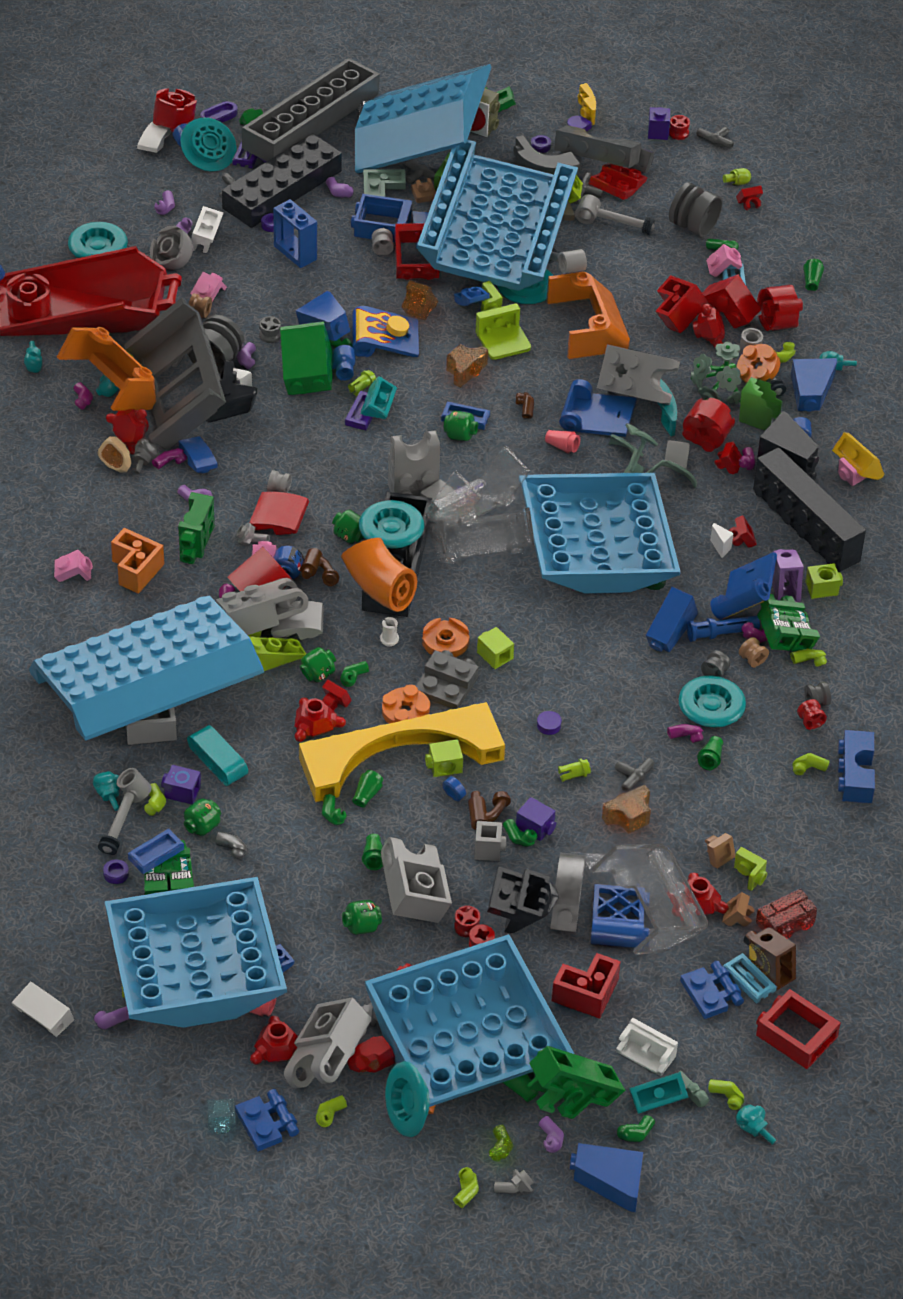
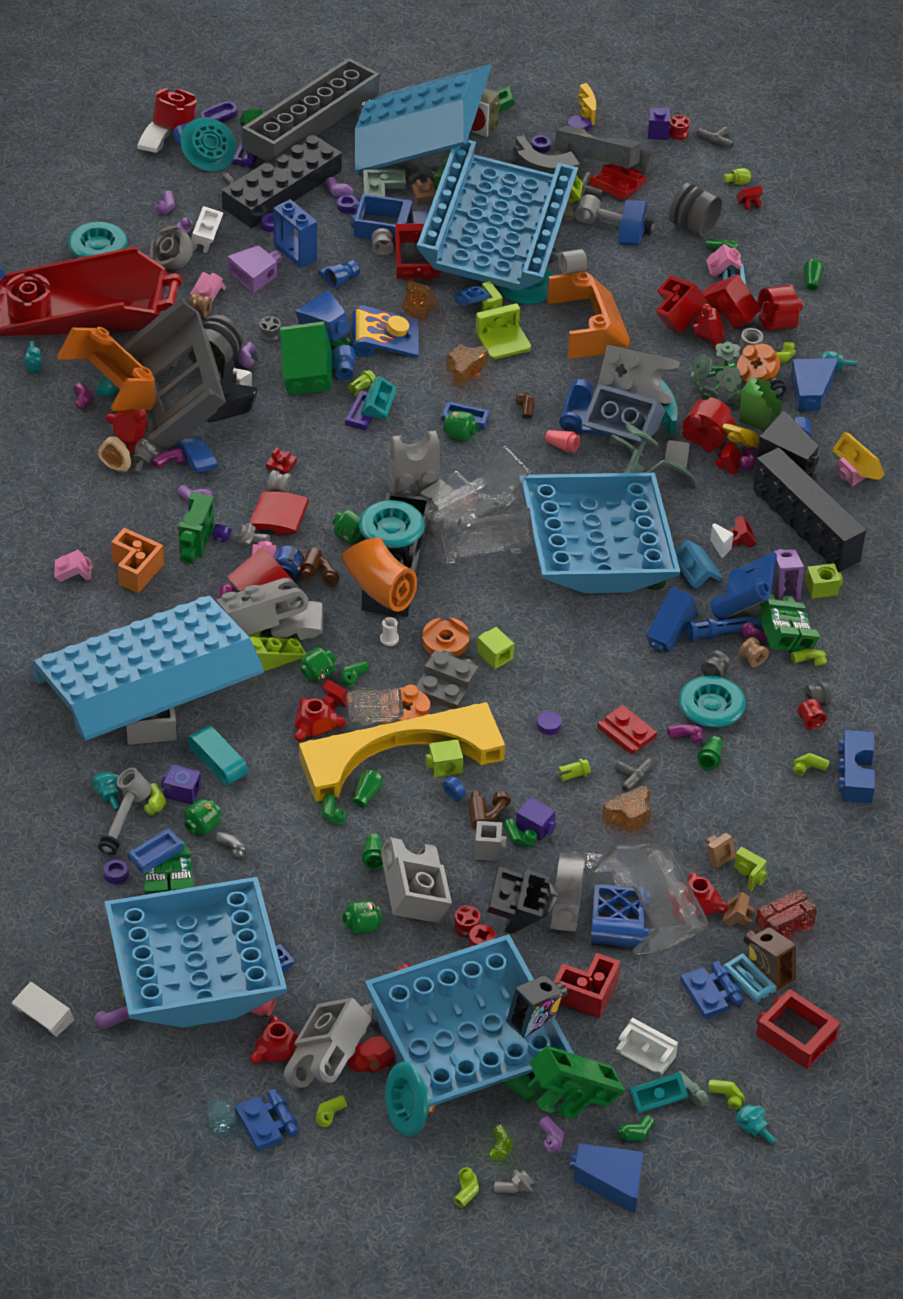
(221, 531): none -> dark purple hinge
(254, 267): none -> medium lavender torso
(281, 461): none -> red tile
(339, 274): none -> blue piece
(346, 203): none -> dark purple tile
(375, 705): none -> clear brick
(535, 1005): none -> black torso
(614, 408): none -> sand blue slope
(627, 729): none -> red plate
(632, 222): none -> blue slope
(696, 564): none -> dark azure panel
(738, 434): none -> yellow slope

